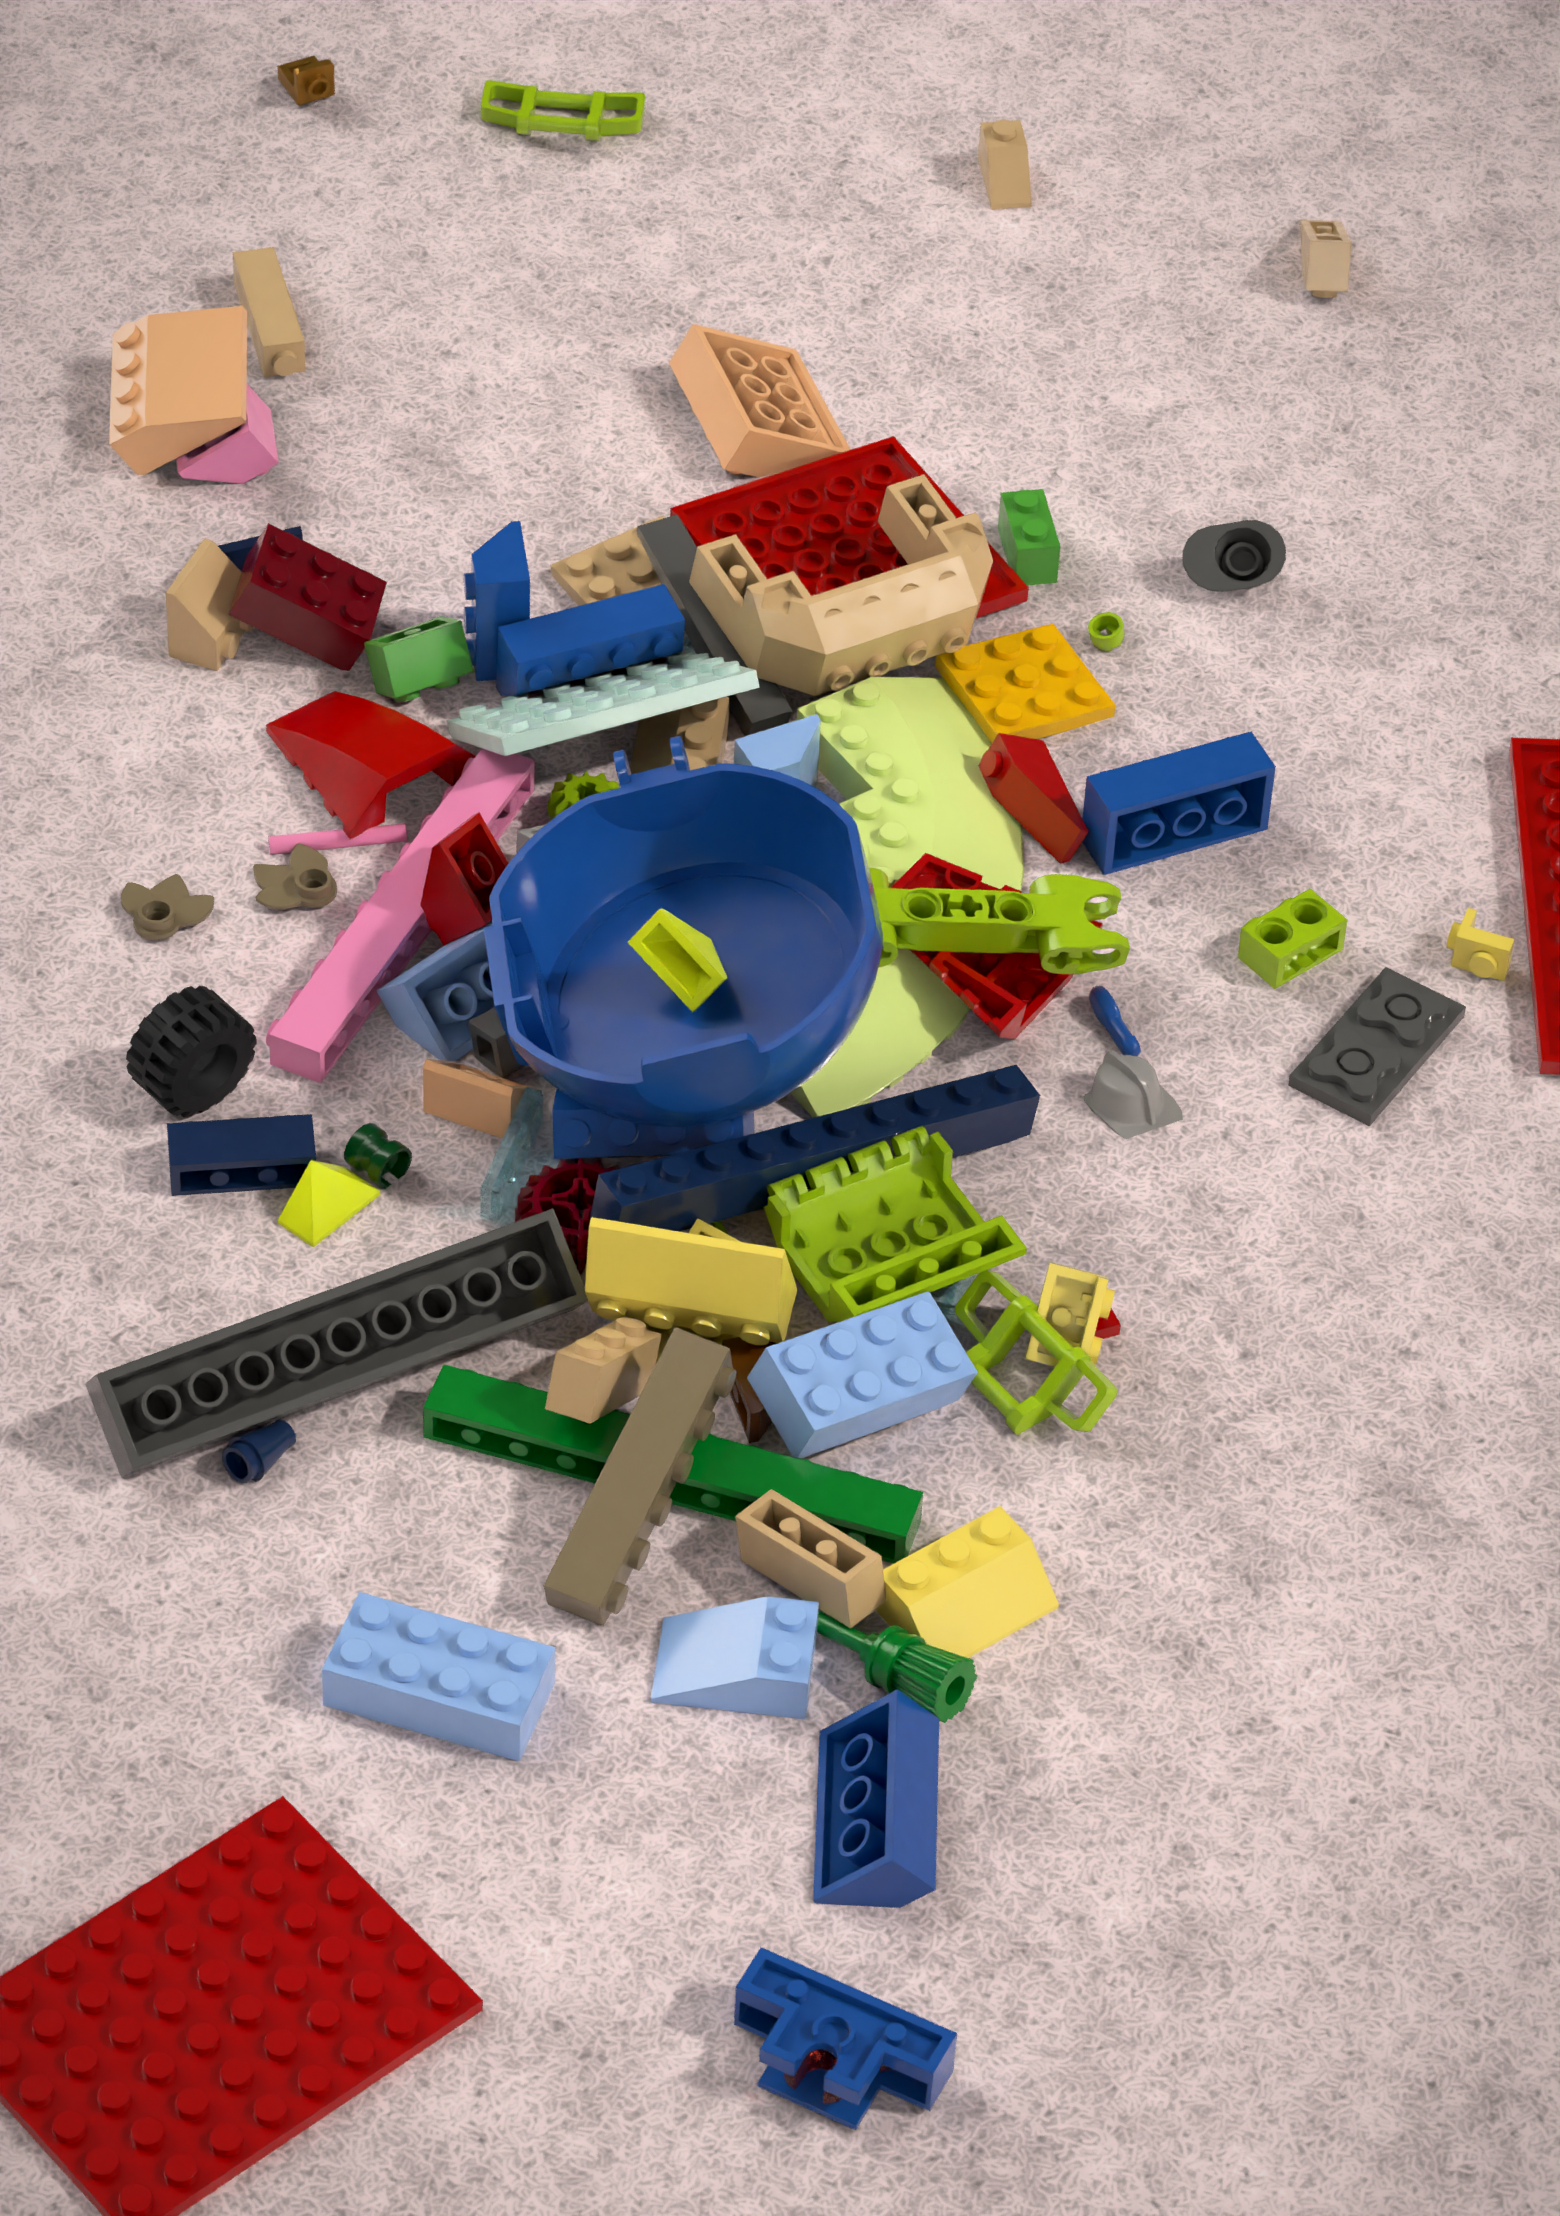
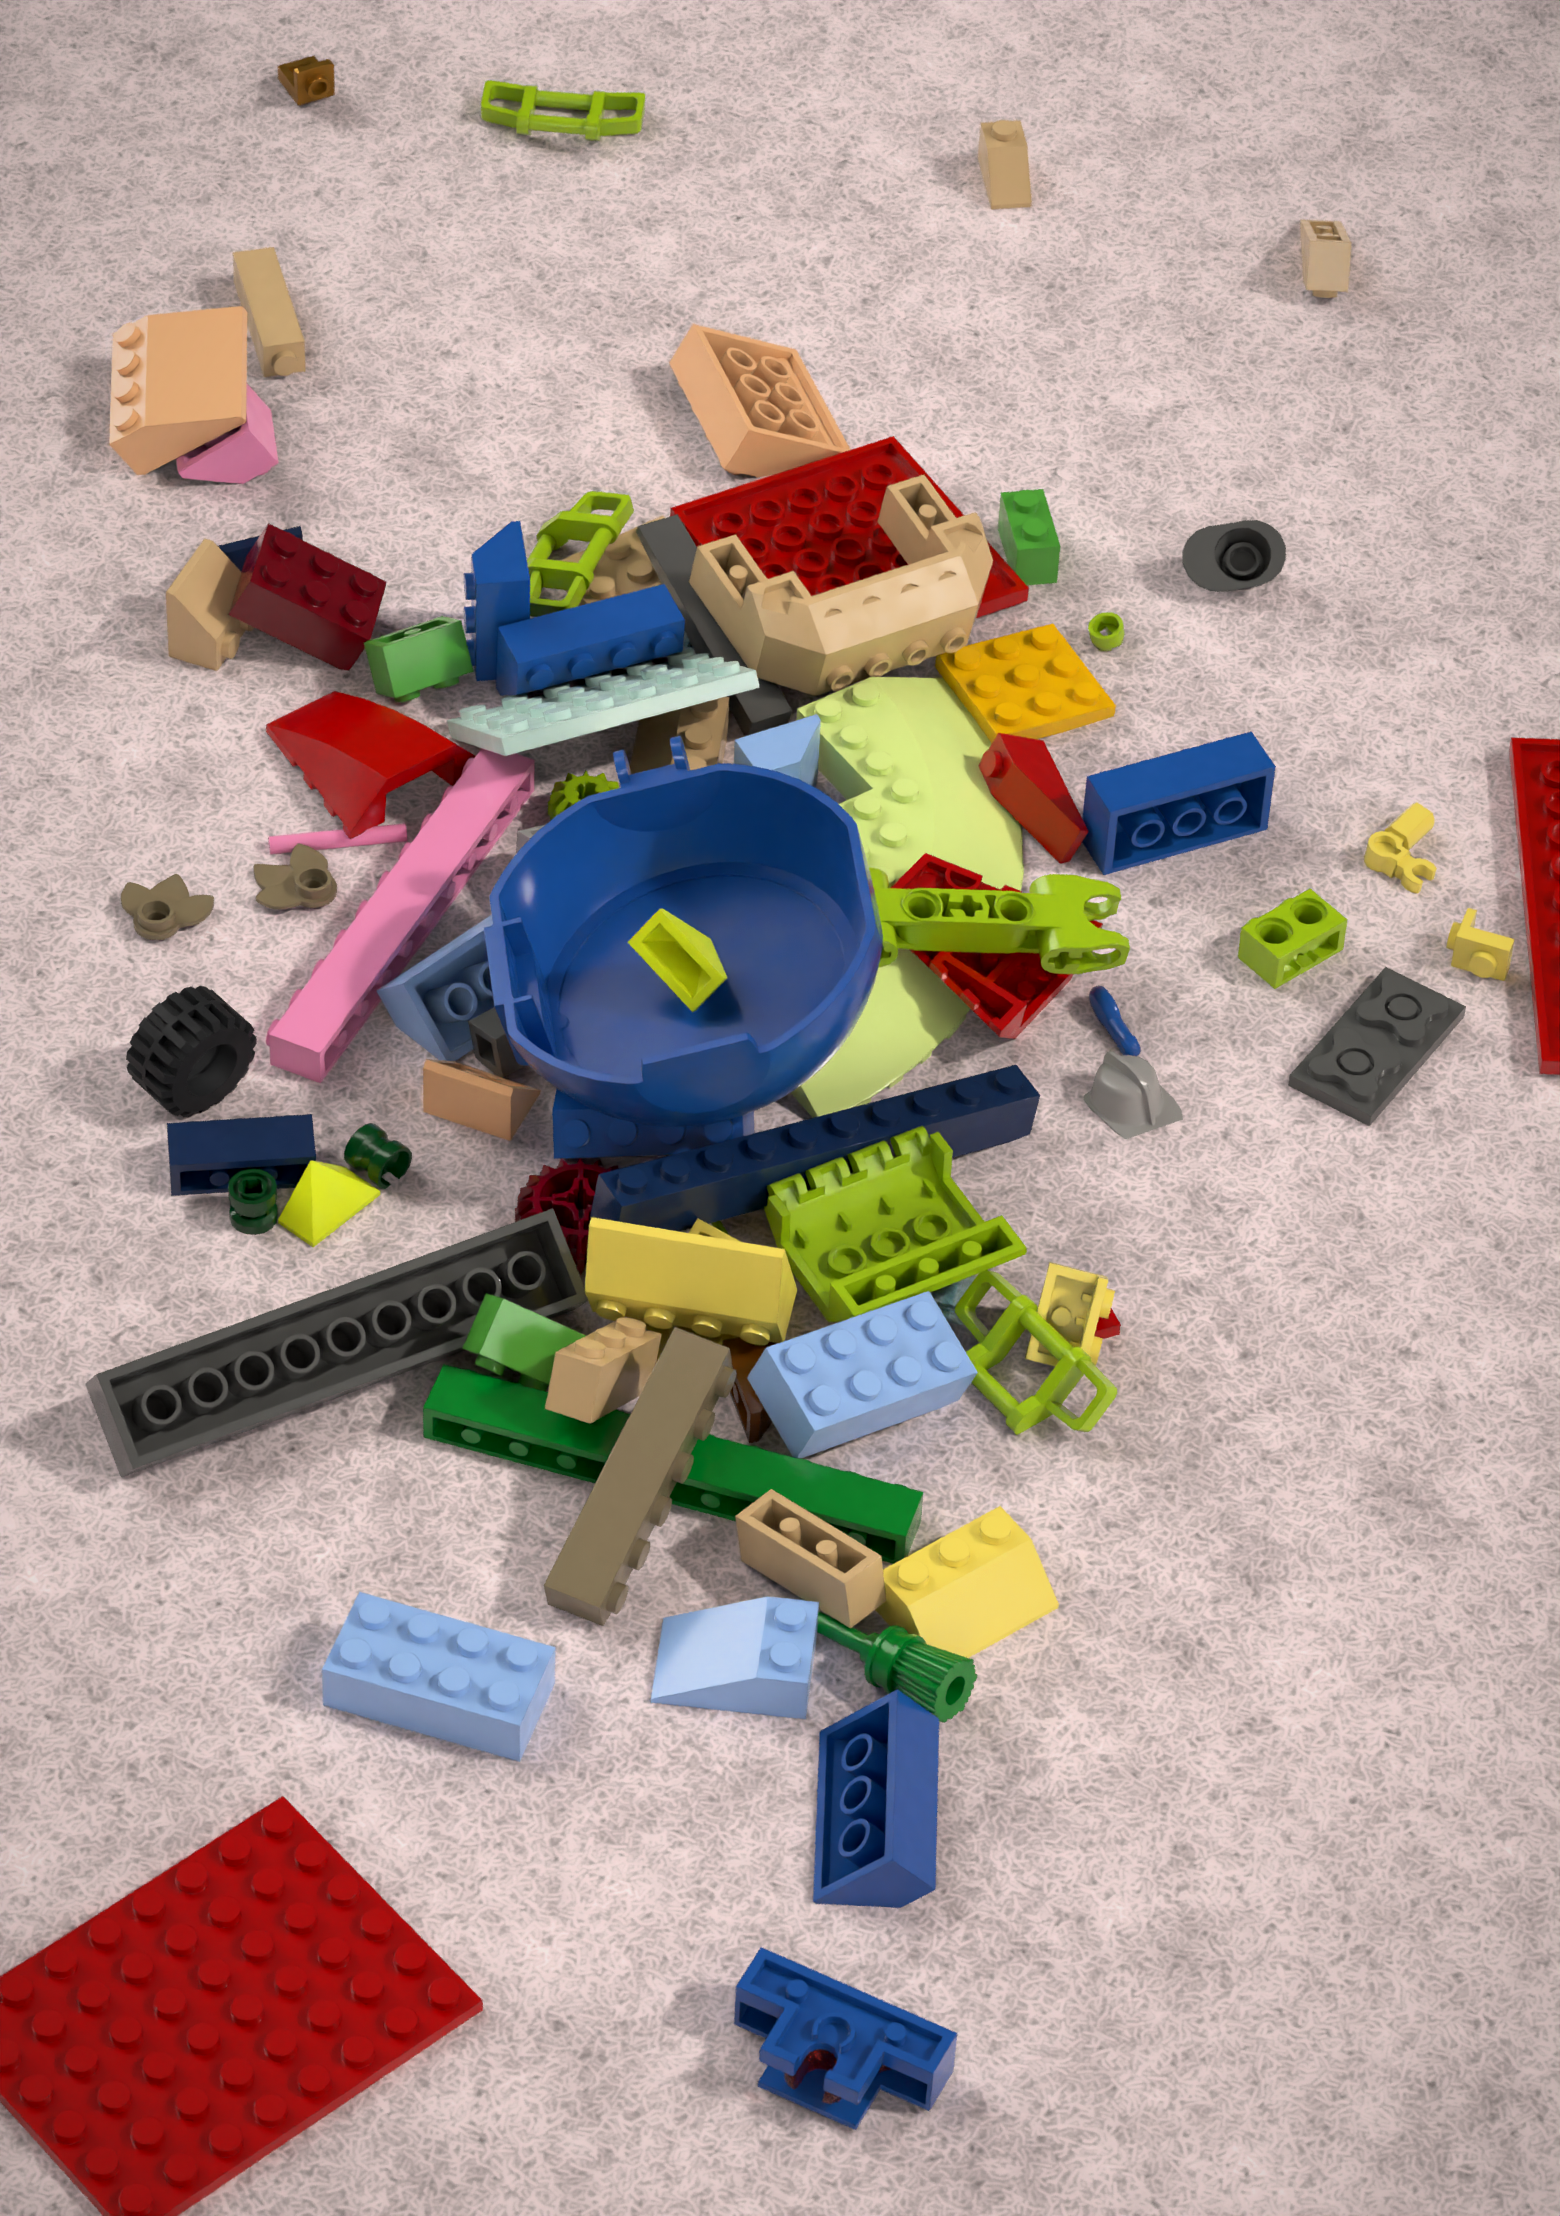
(253, 1201): none -> dark green wheel
(255, 1452): dark blue cone -> none
(461, 879): red slope -> none
(512, 1154): clear light blue tile -> none
(517, 1340): none -> bright green brick
(580, 526): none -> lime bar
(1390, 853): none -> light yellow bar

